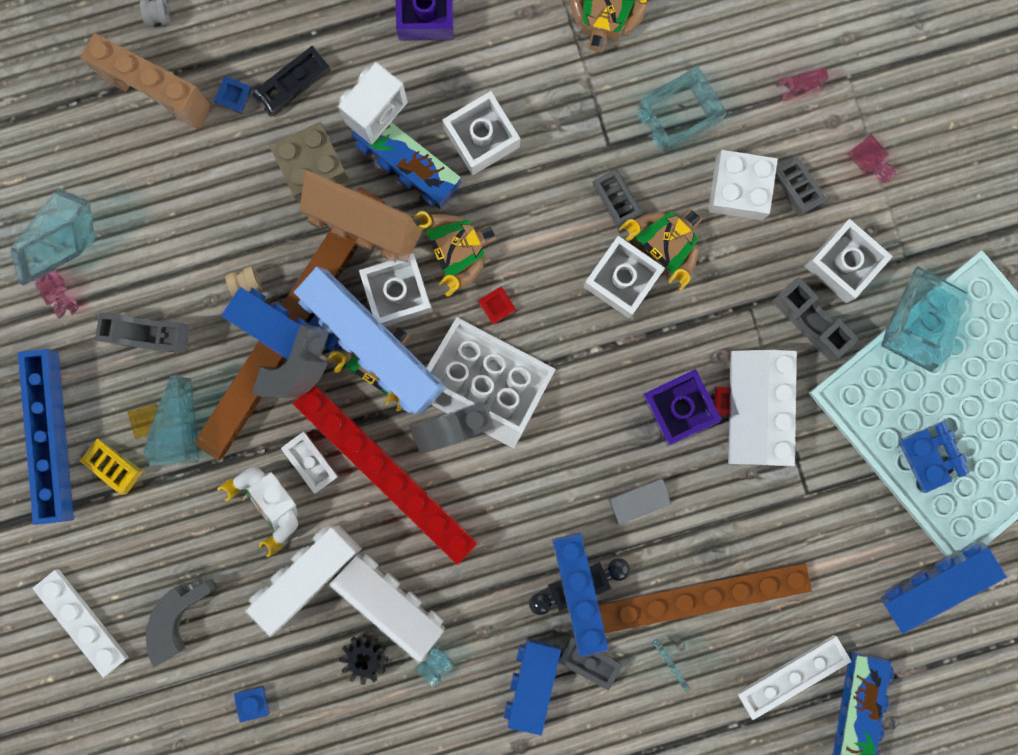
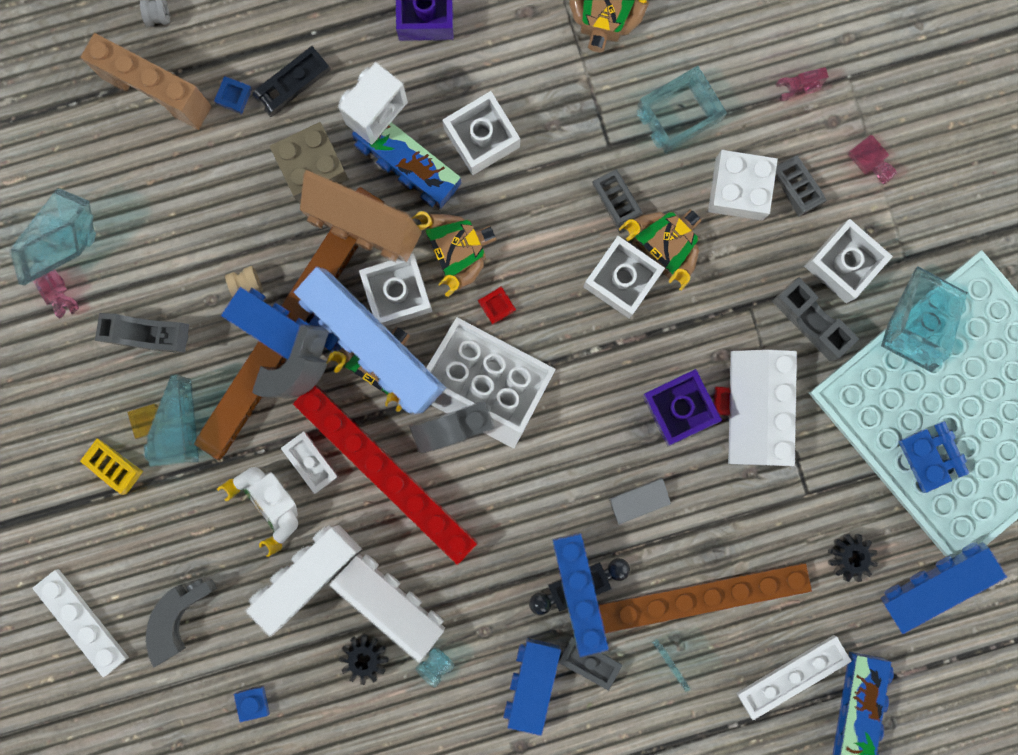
(45, 436): blue brick -> none
(860, 564): none -> black gear

